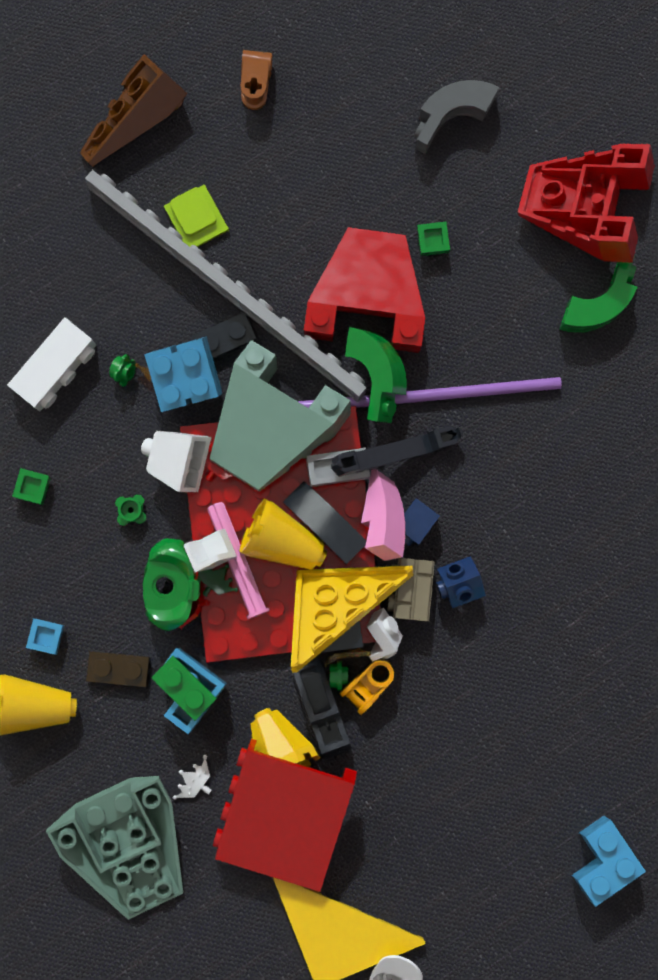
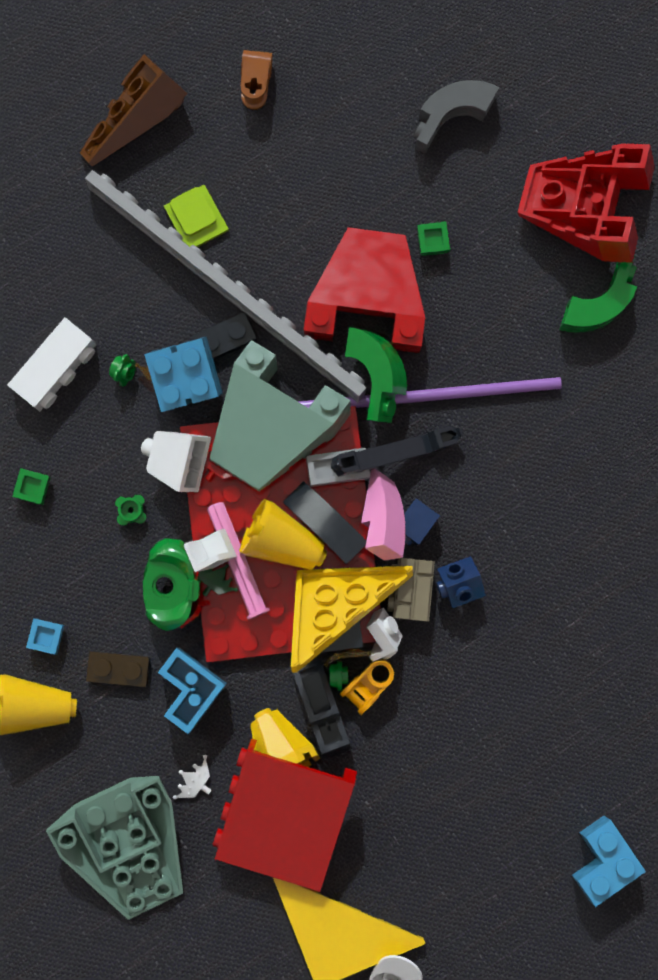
(184, 688): green plate -> none

